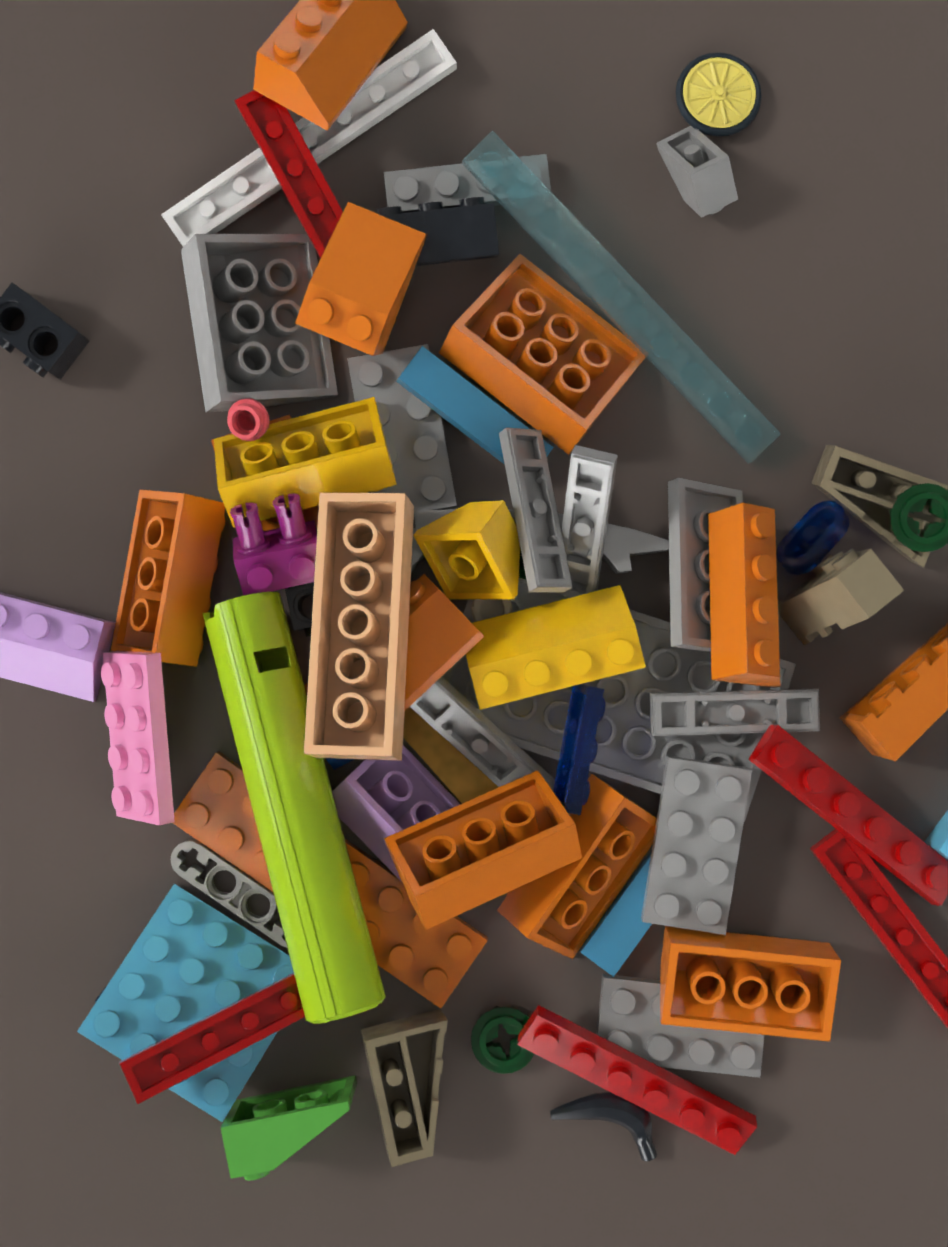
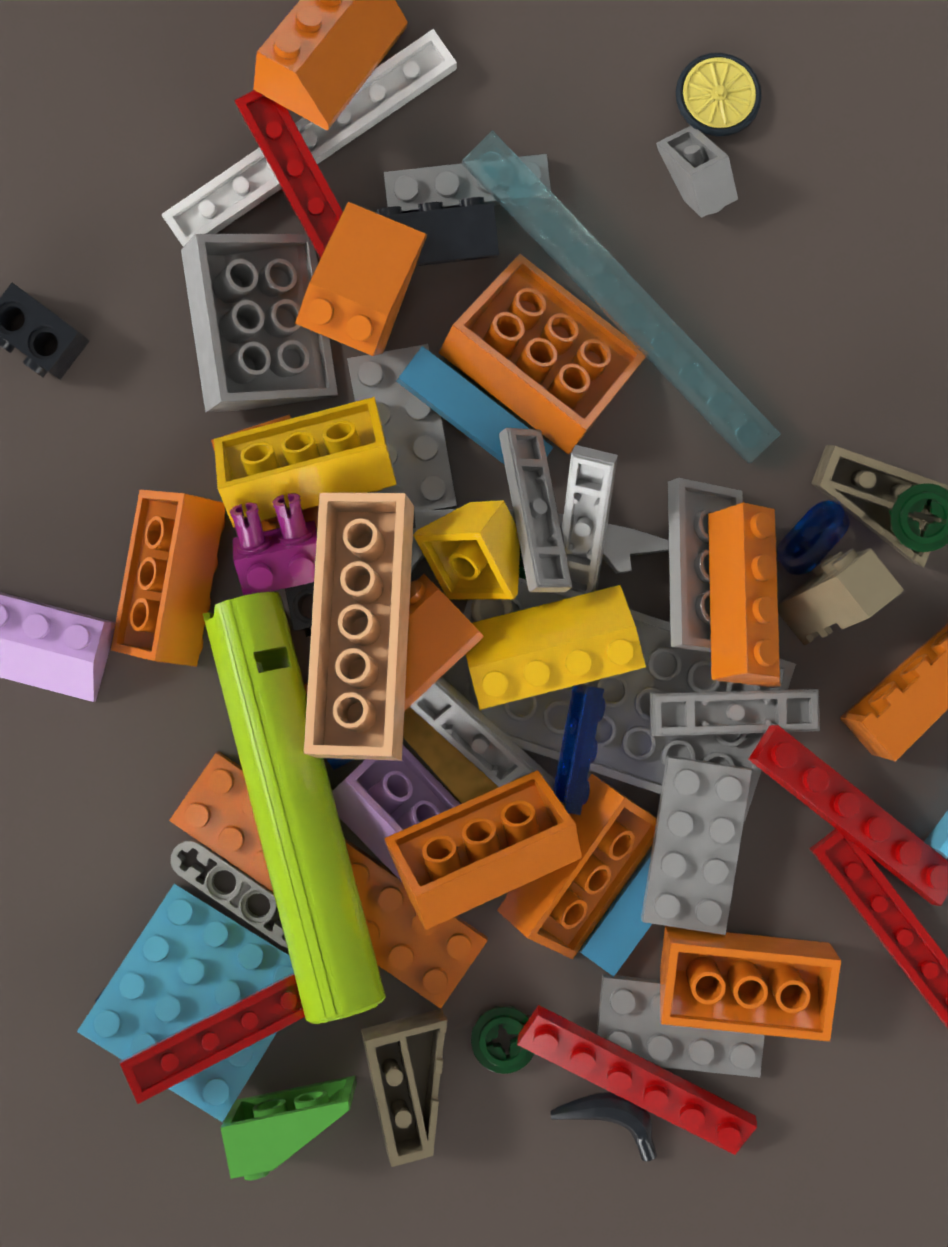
(138, 736): bright pink plate -> none
(248, 419): coral plate -> none

